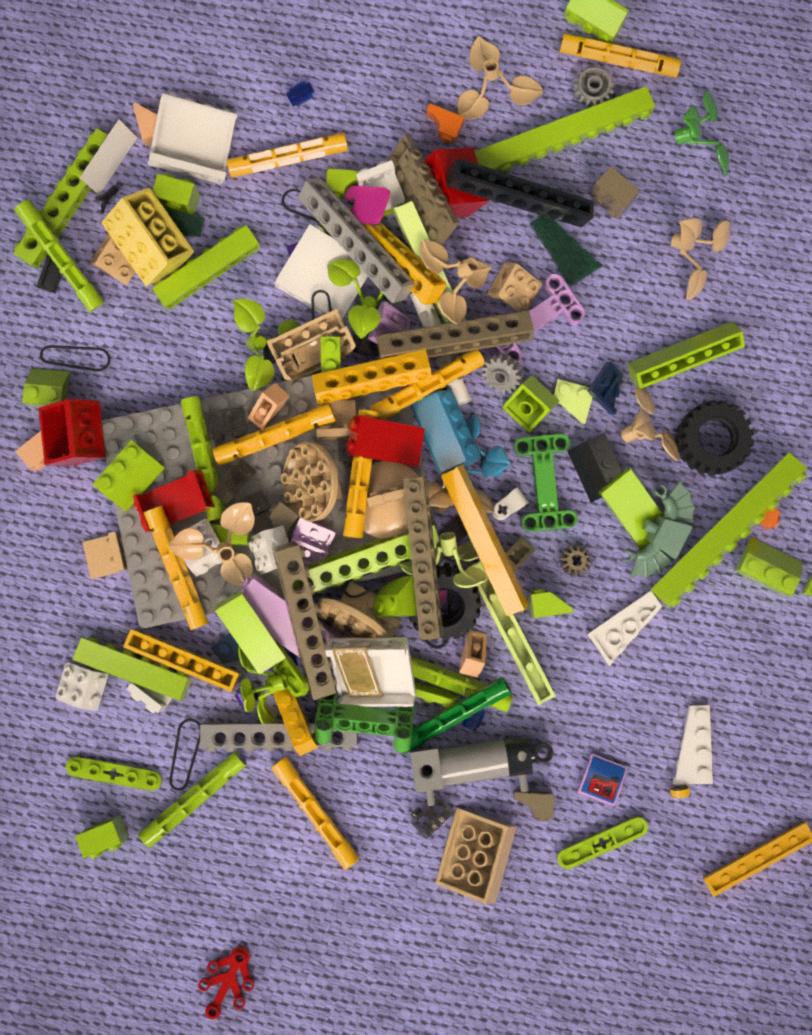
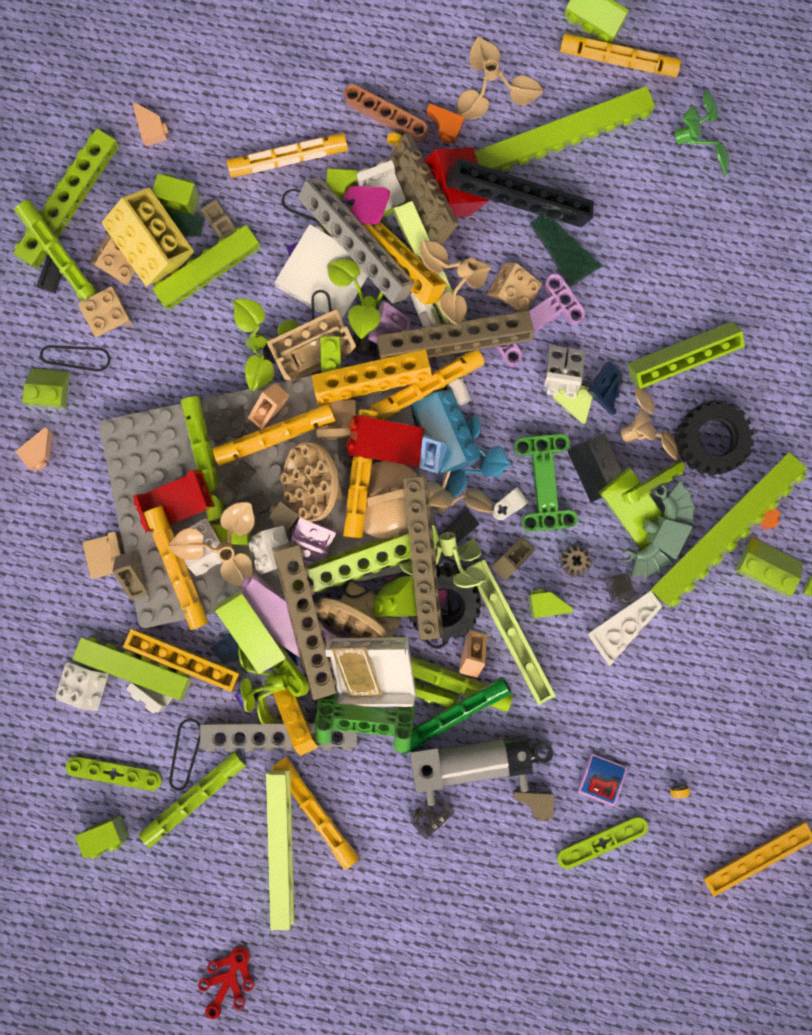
(71, 432): red container -> none
(105, 312): none -> tan bracket
(106, 196): black bar -> none
(108, 157): white sticker -> none
(128, 475): lime slope -> none
(129, 574): none -> dark tan arch
(192, 138): white panel -> none
(218, 219): none -> dark tan slope
(280, 849): none -> yellowish green tile
(300, 93): clear blue brick -> none
(380, 105): none -> nougat beam
(393, 138): none -> yellow tile
(432, 454): none -> light blue slope
(475, 720): clear blue brick -> none
(476, 856): tan slope -> none
(485, 540): yellow tile -> none
(502, 373): light grey gear -> none
(530, 403): lime slope -> none
(560, 377): none -> hips
(596, 77): light grey gear -> none
(614, 193): dark tan brick -> none
(620, 588): none -> clear smoke brick
(644, 488): none -> lime piece
(684, 241): tan plant -> none
(695, 753): white wing -> none

